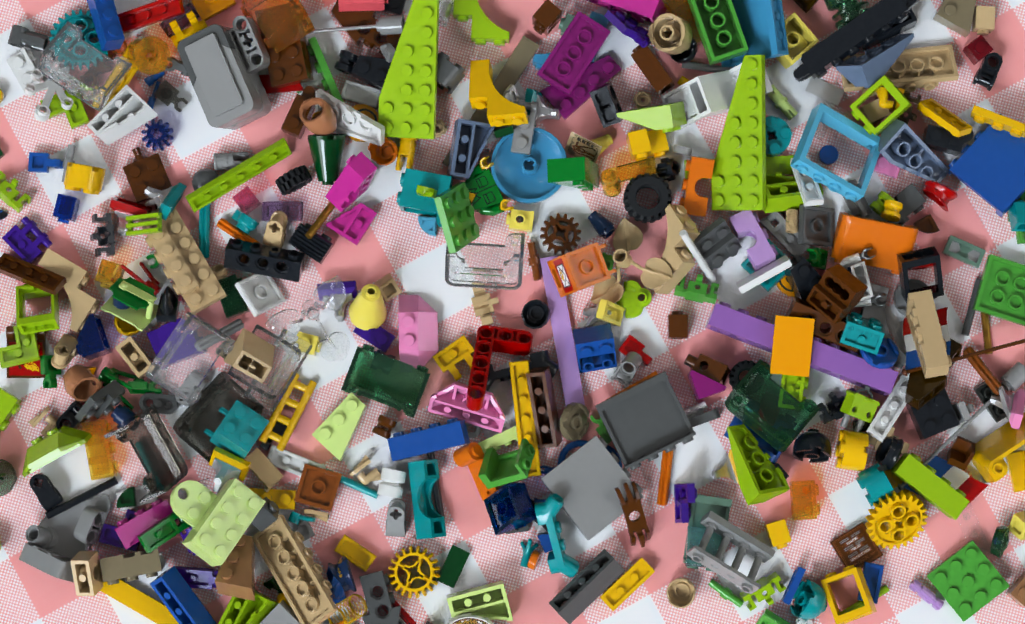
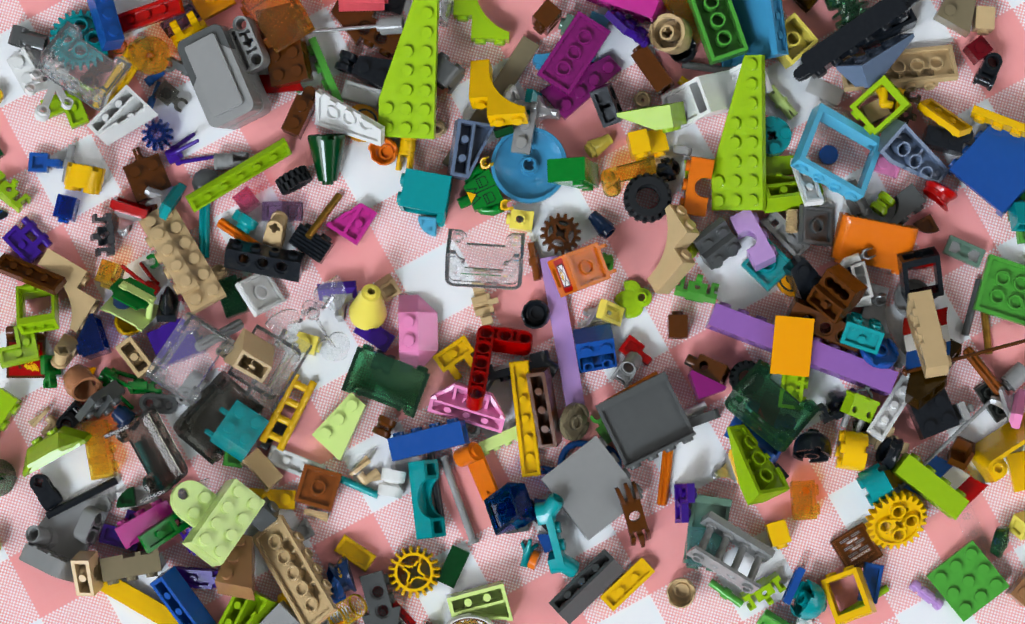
(131, 225): lime tile -> none
(175, 152): none -> dark purple plant
(227, 467): piece -> none
(271, 583): dark green tile -> none
(296, 517): teal hand -> none
(322, 122): nougat piece -> none
(352, 181): dark pink wedge -> none
(387, 51): light grey tile -> none
(396, 520): light grey piece -> none
(426, 191): lime tile -> none
(457, 217): bright green plate -> none
(458, 499): none -> light grey bar
(507, 467): bright green panel -> none
(582, 147): sticker -> none
(654, 275): tan plant -> none
(697, 255): white bar -> none
(764, 274): white tile -> none
(817, 258): green plate -> none
(892, 210): yellow wheel -> none

